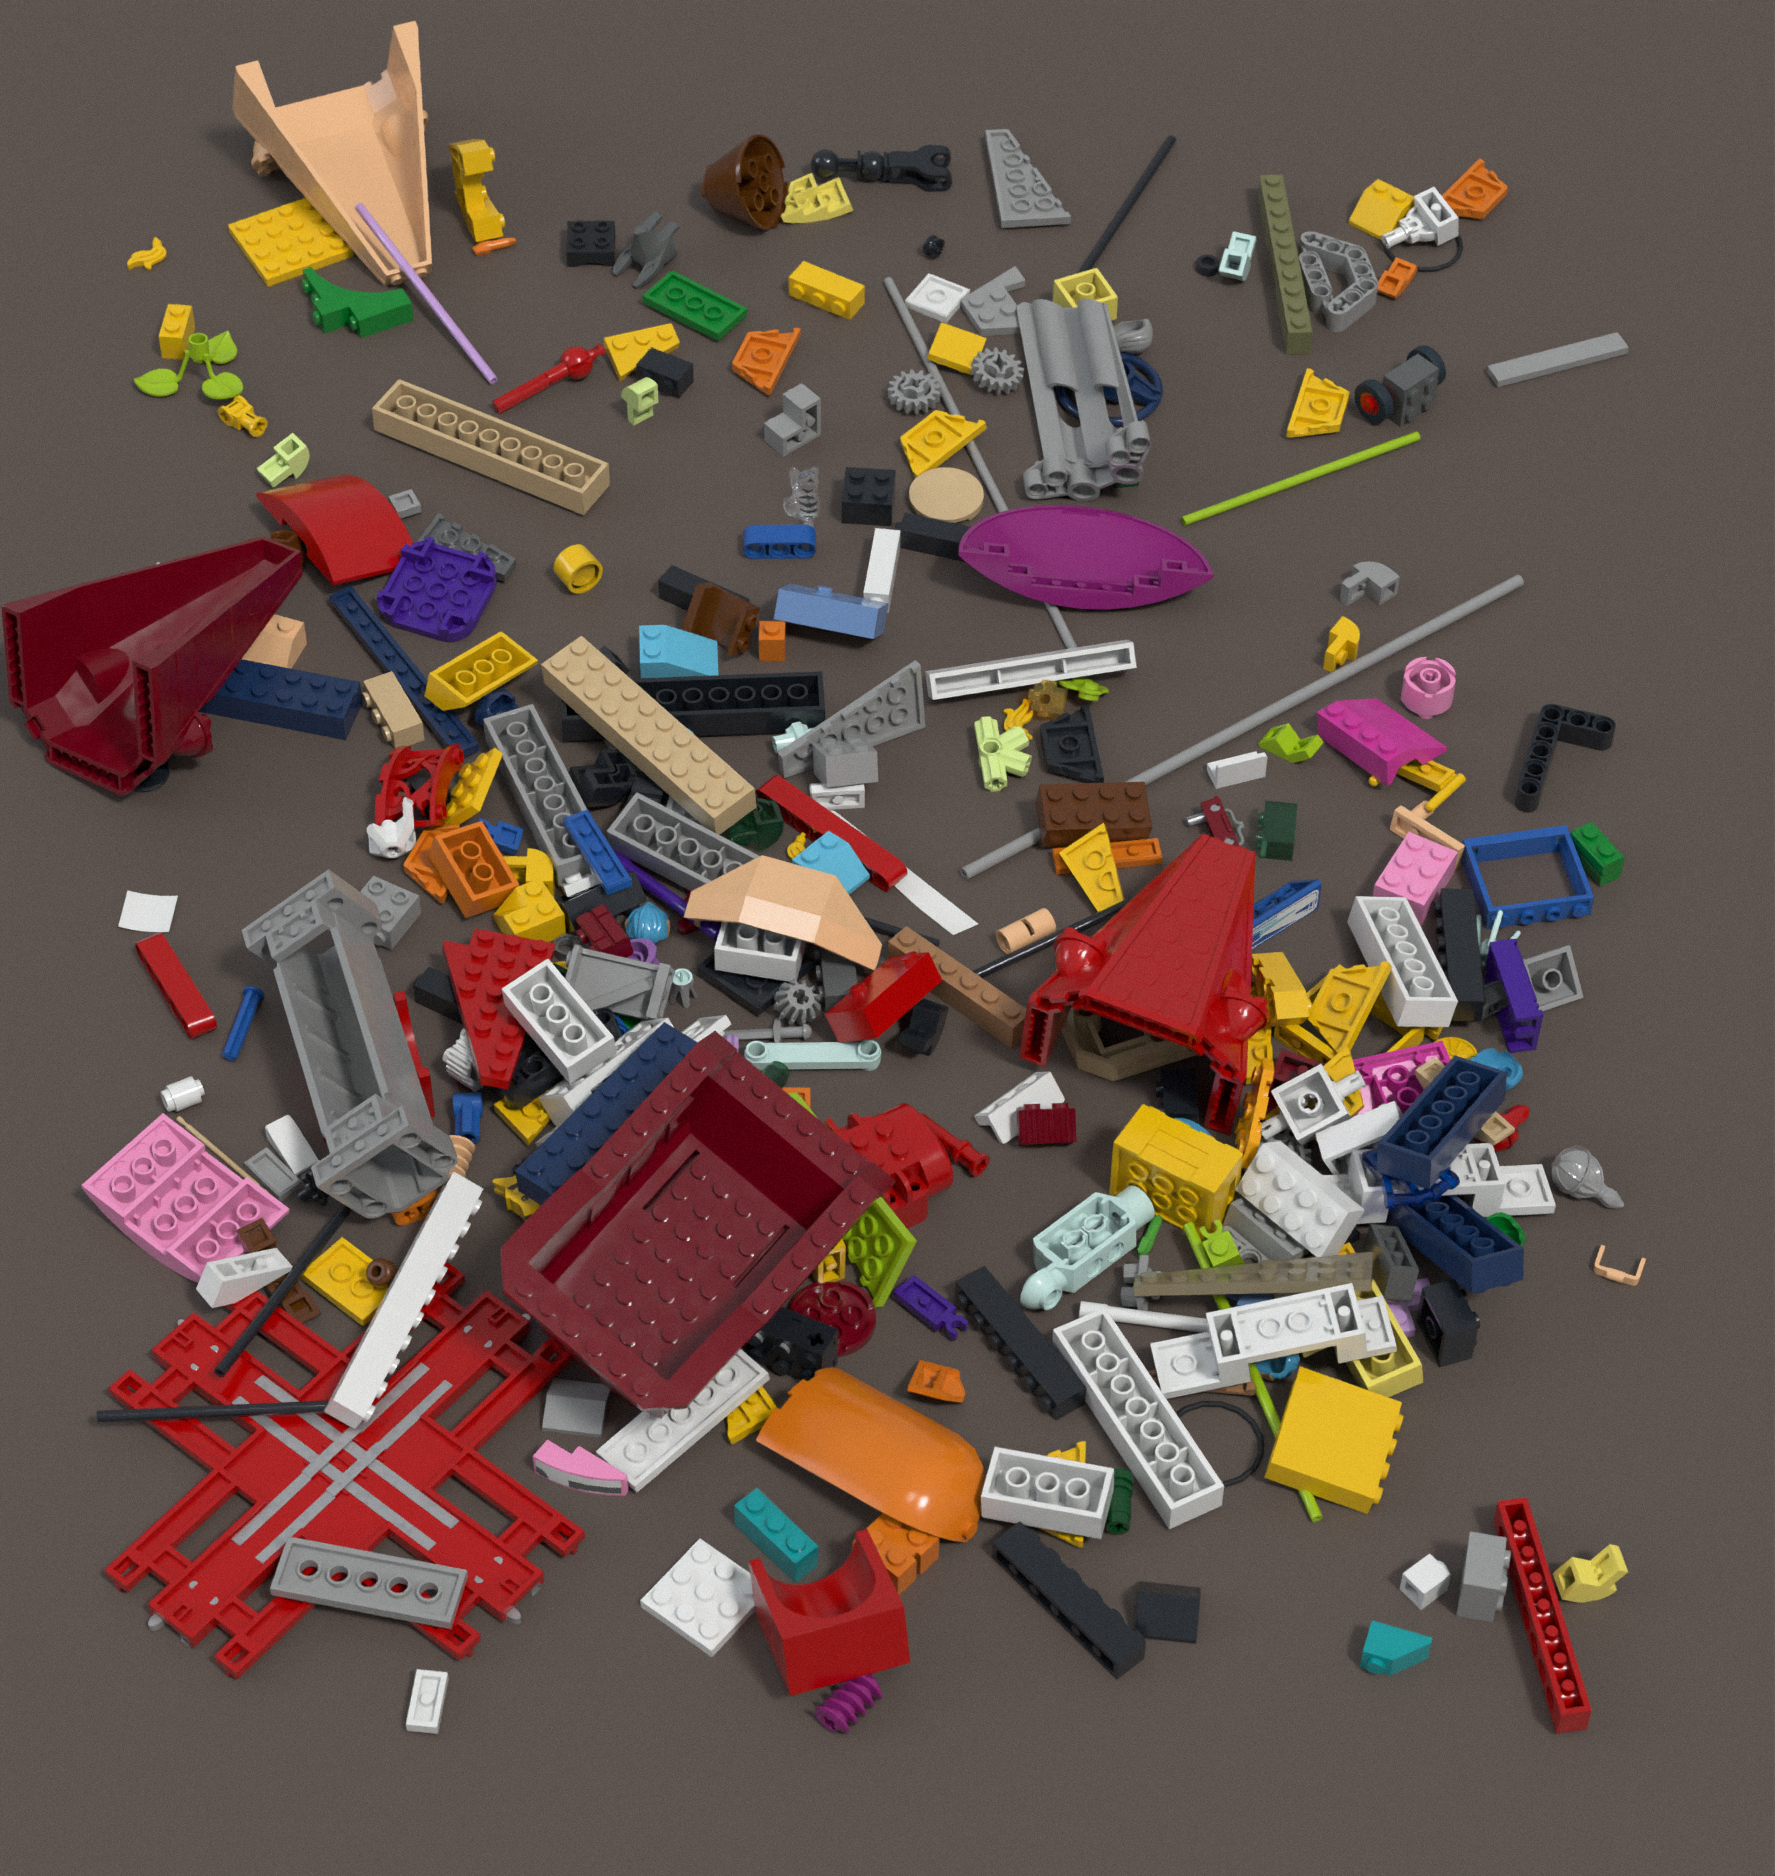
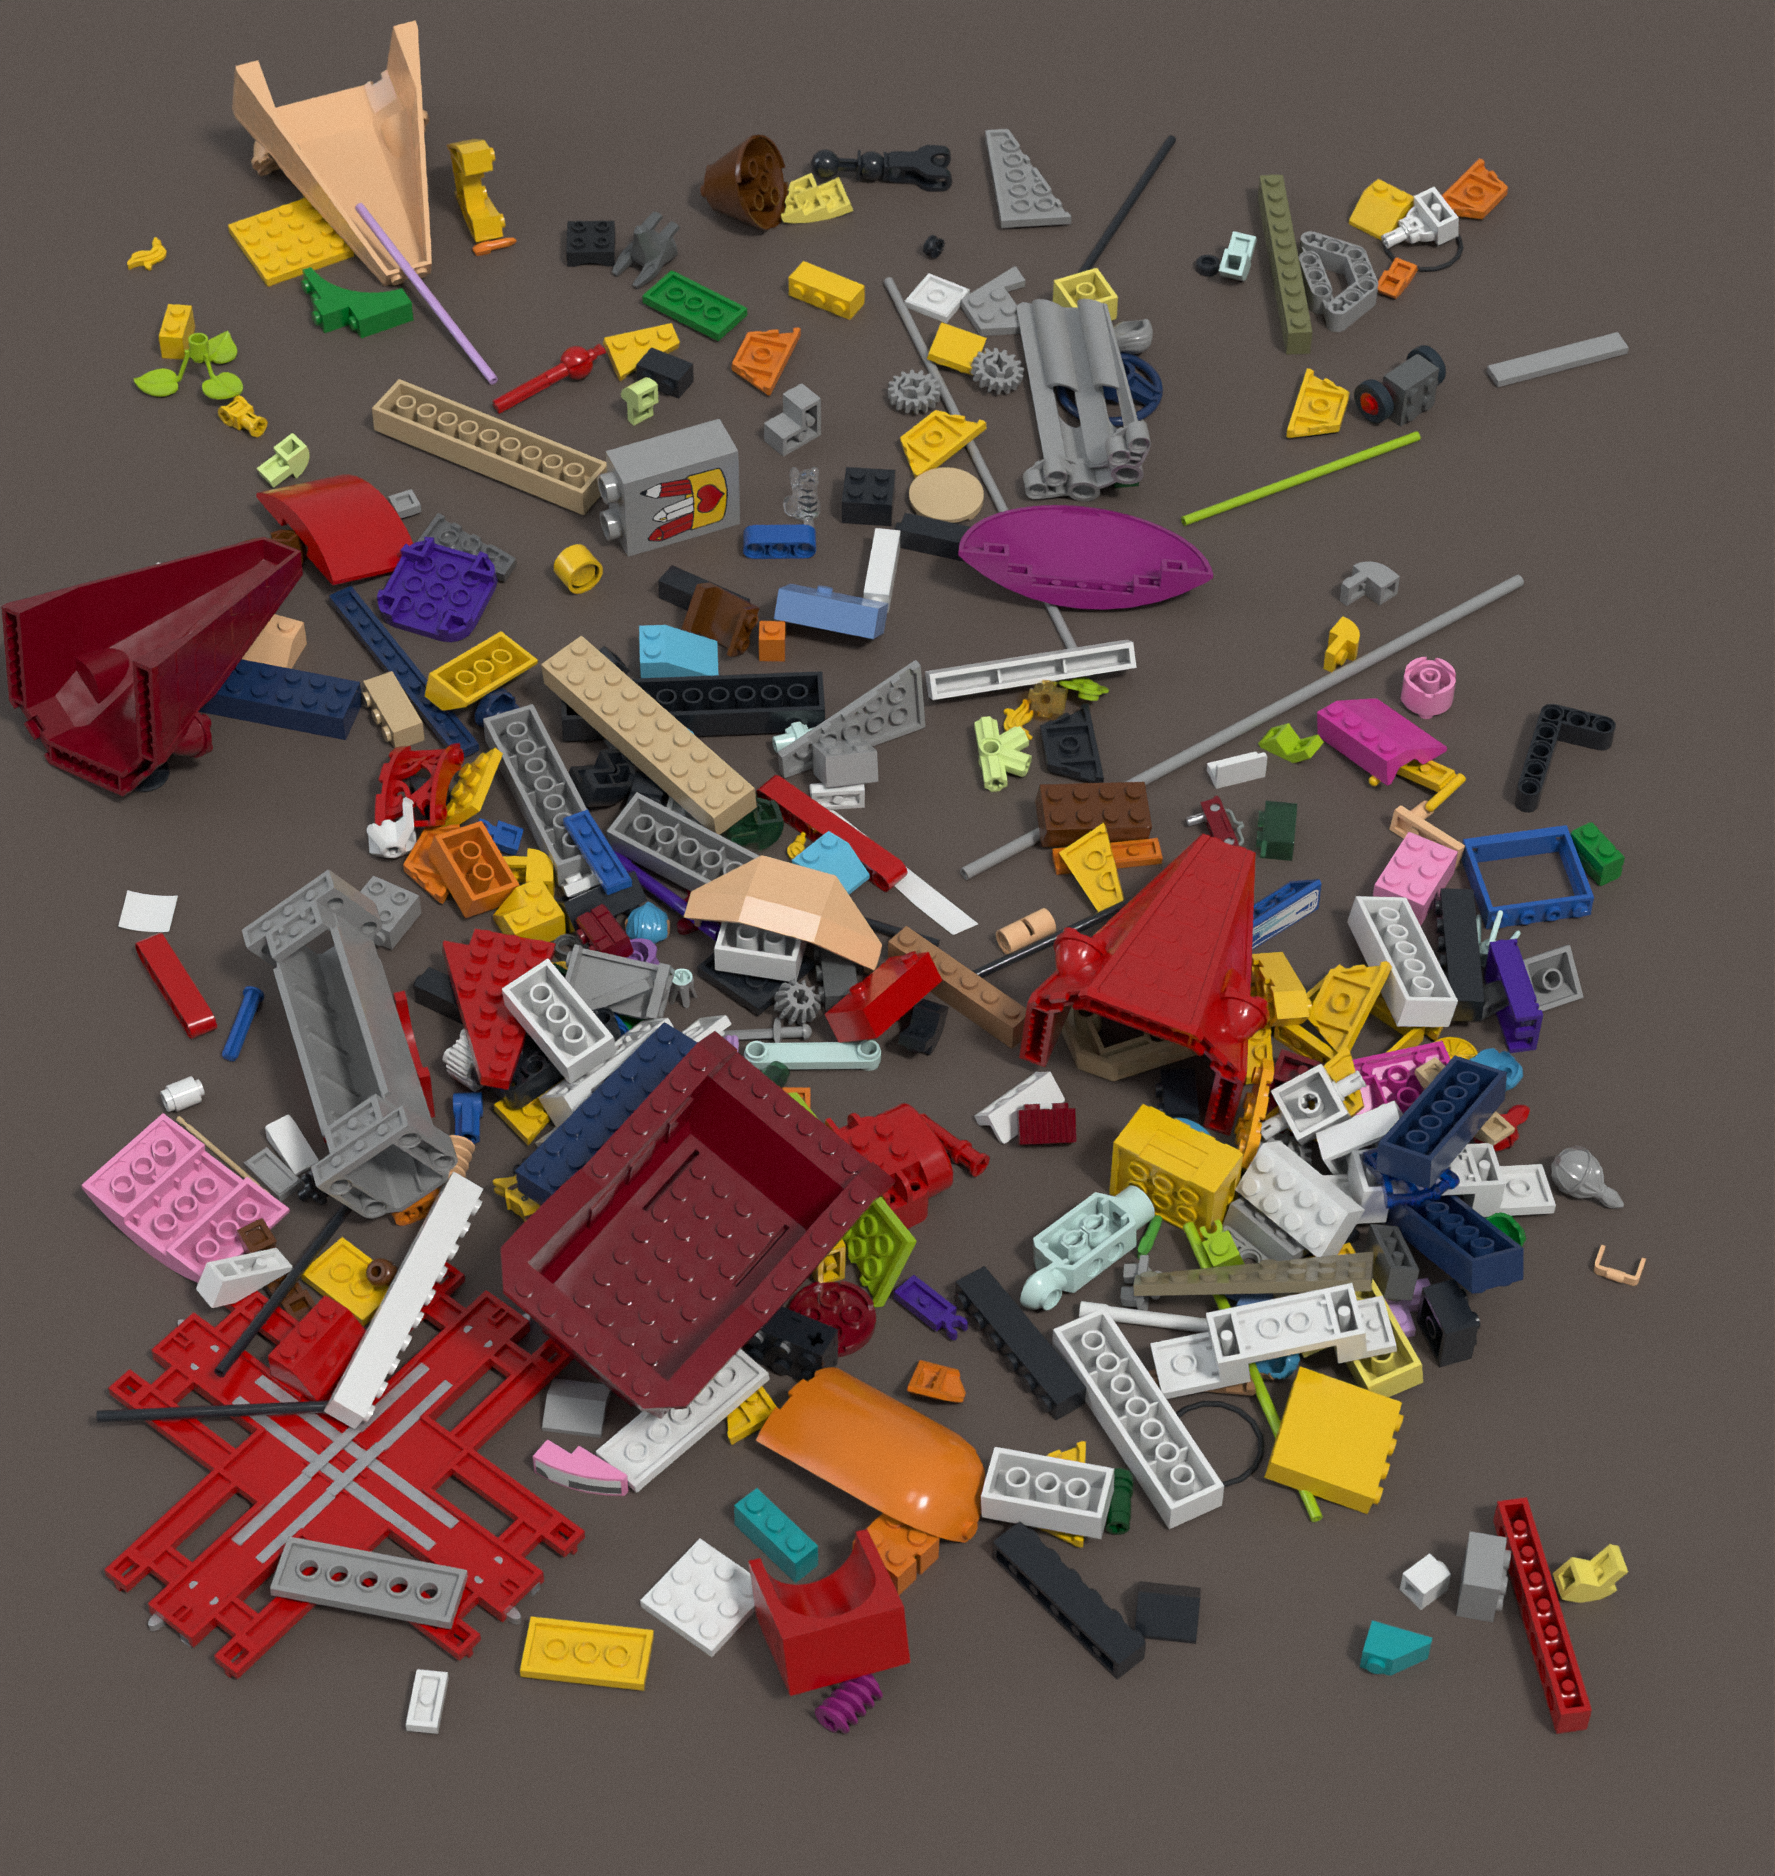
(317, 1350): none -> red slope
(587, 1653): none -> yellow plate
(670, 488): none -> light grey brick

